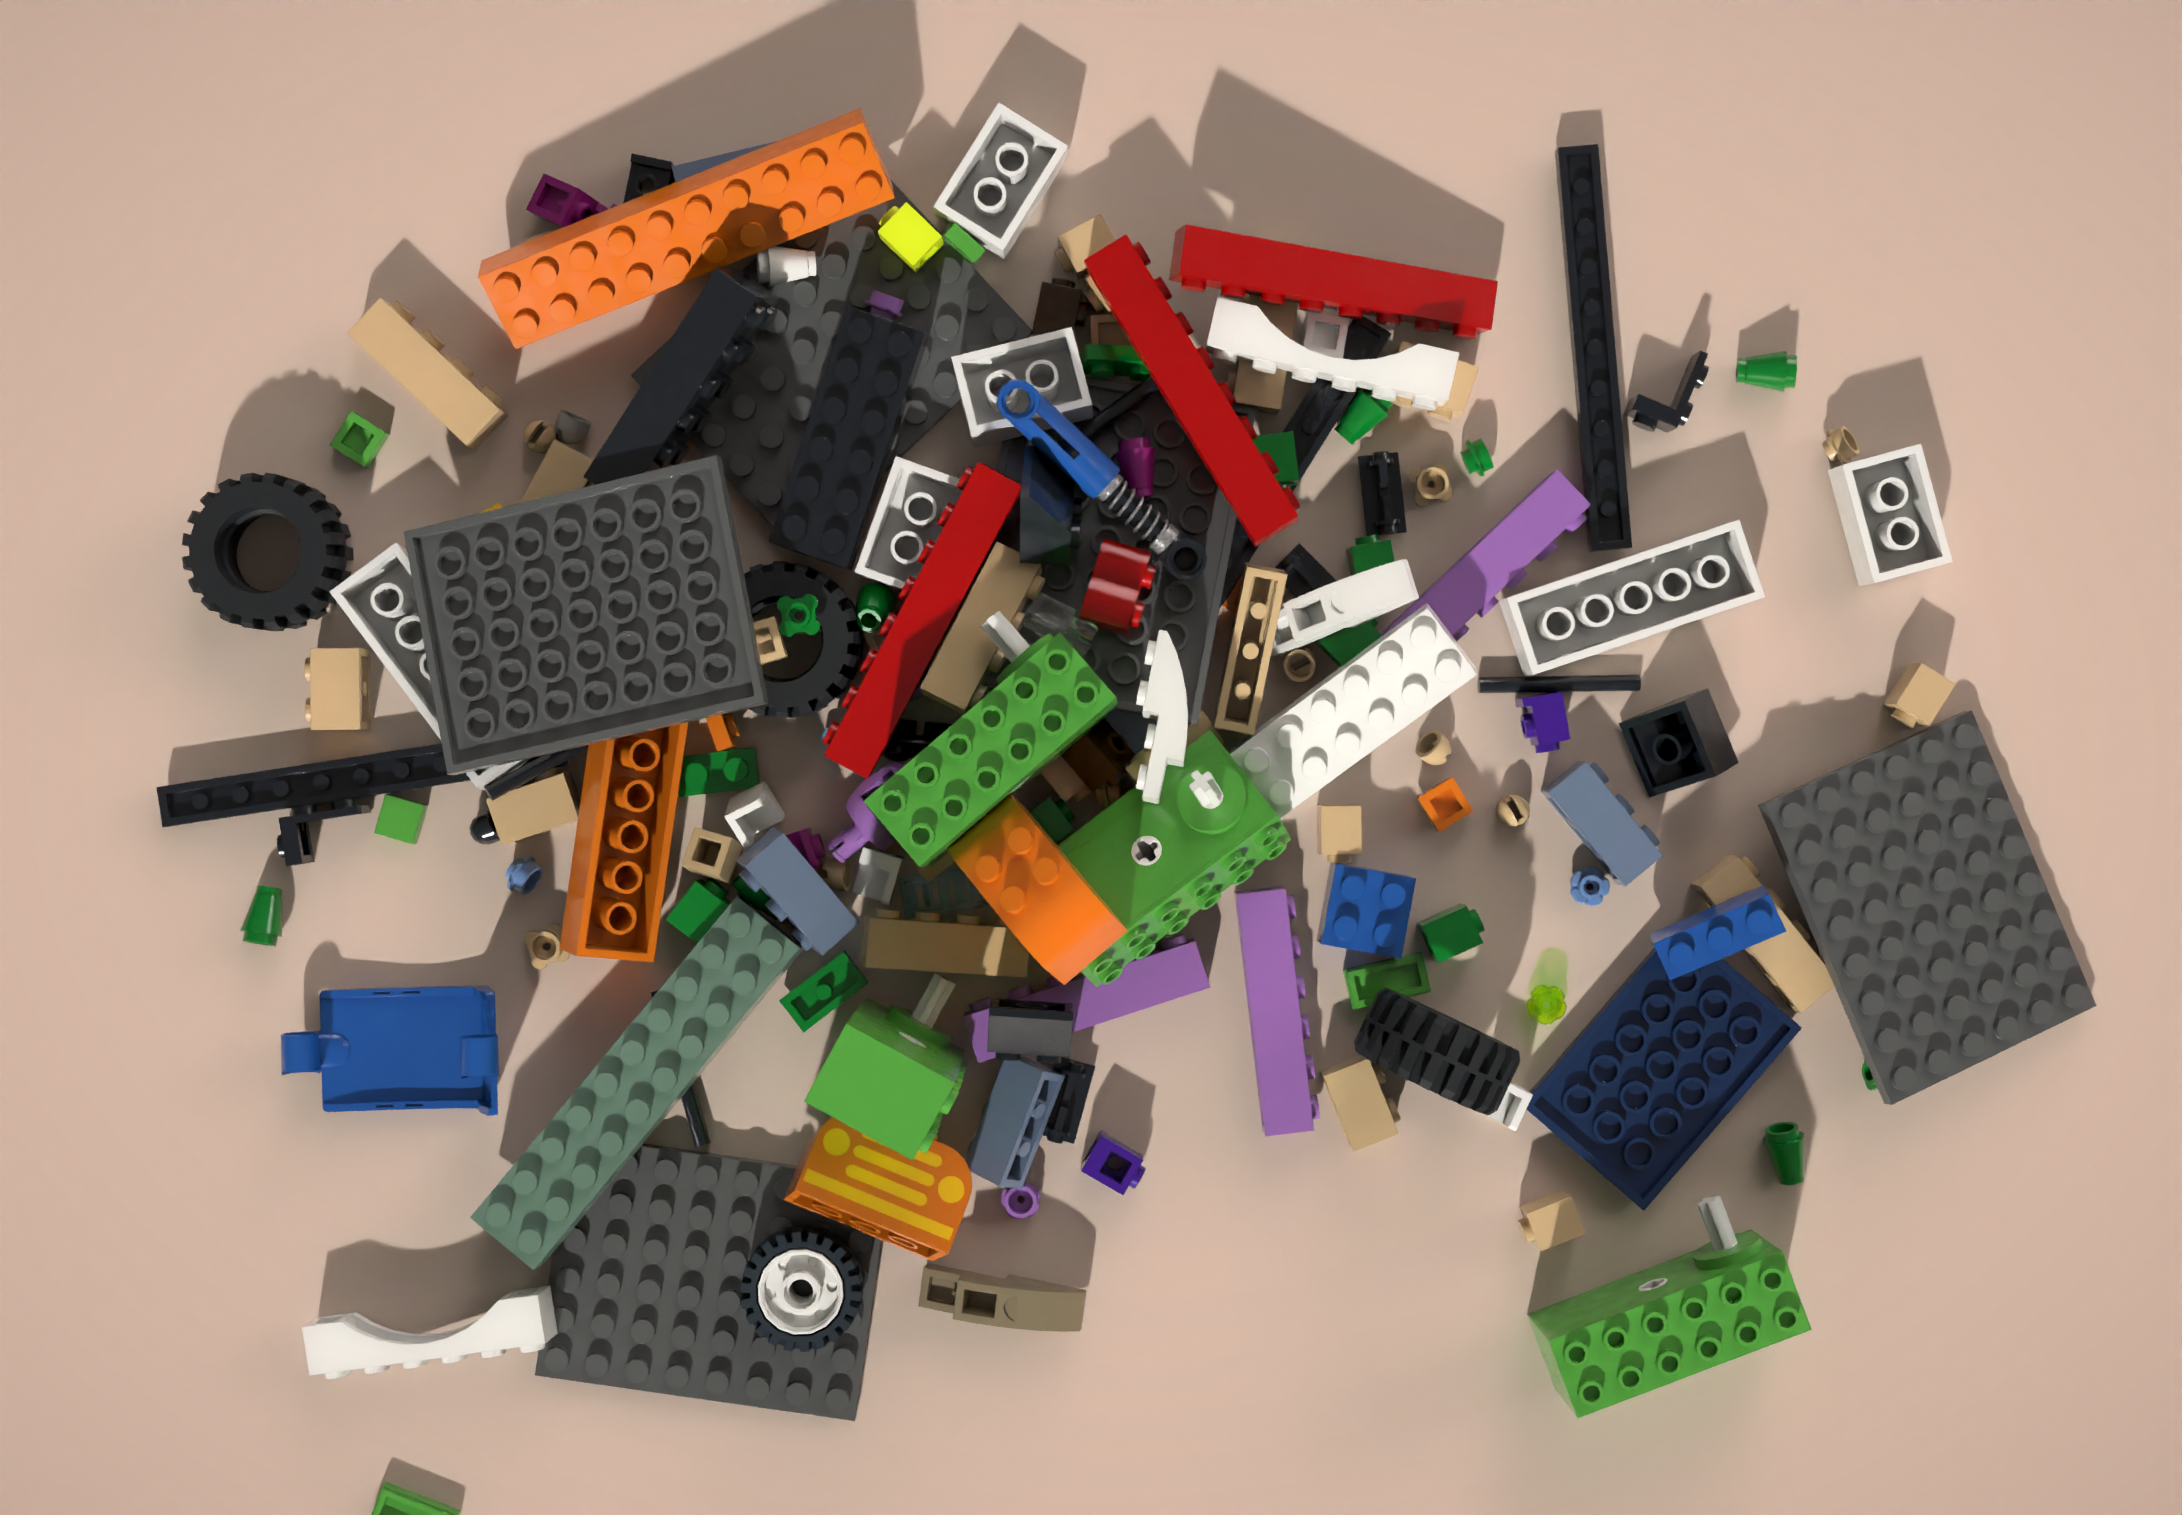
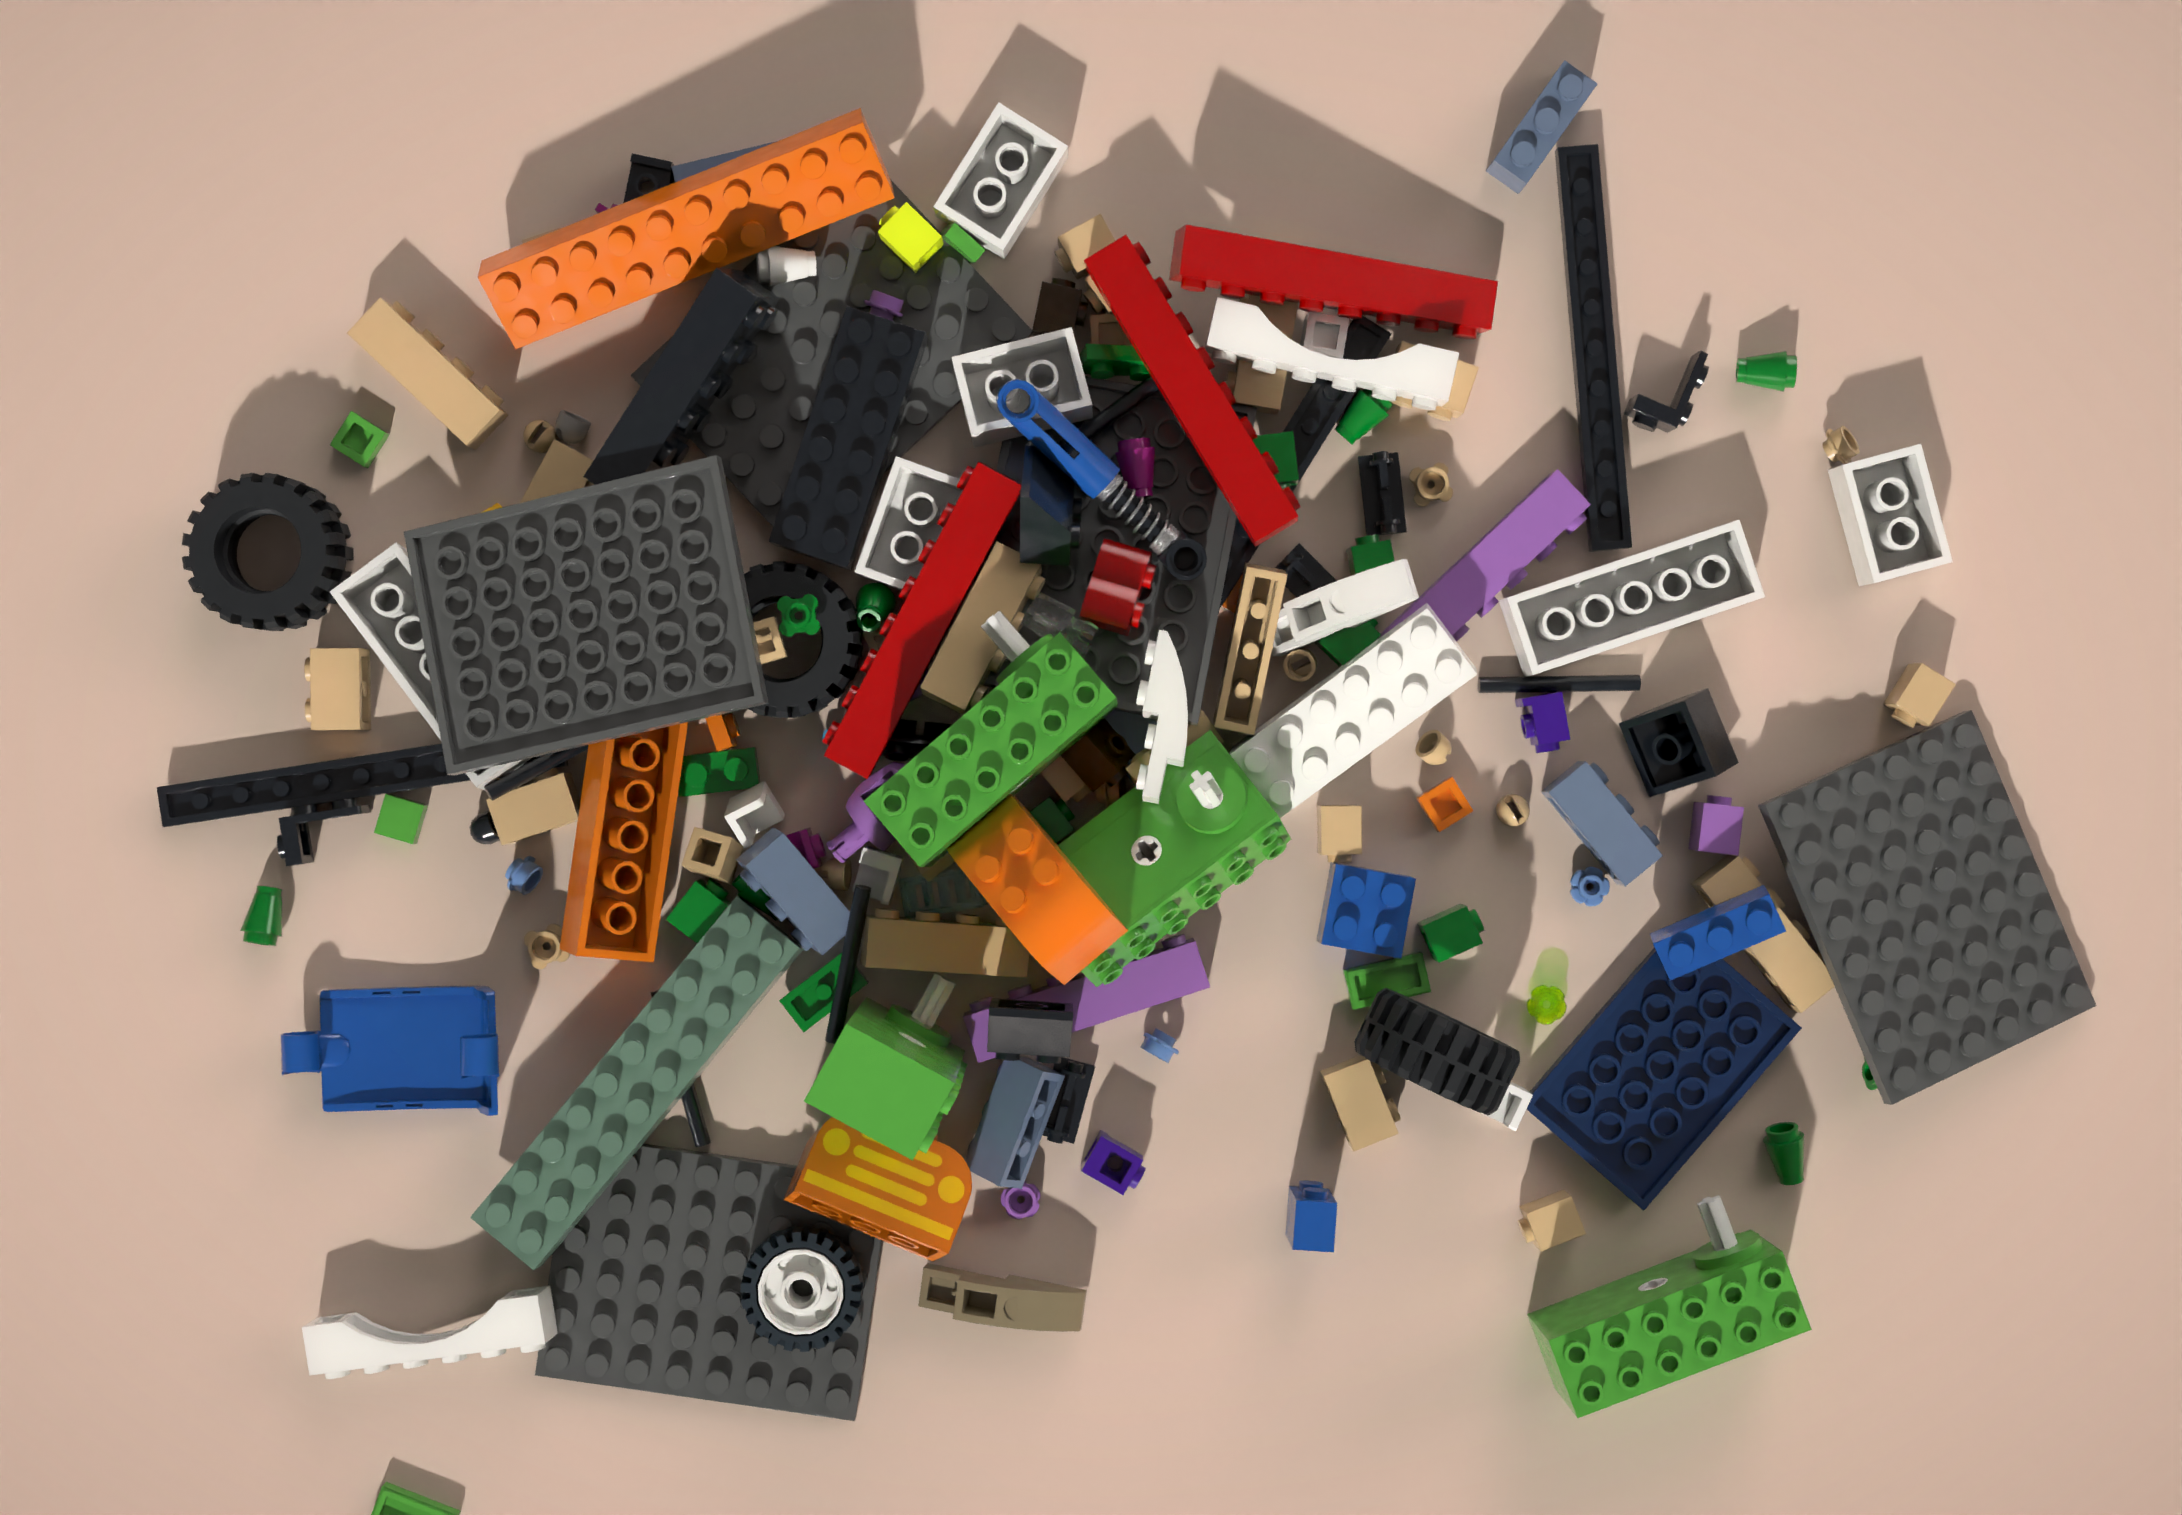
(560, 202): magenta bracket -> none
(848, 962): none -> black bar
(1159, 1045): none -> medium blue plate
(1275, 1011): medium lavender brick -> none
(1311, 1217): none -> blue brick
(1476, 457): green plate -> none
(1541, 127): none -> sand blue brick
(1716, 826): none -> medium lavender brick

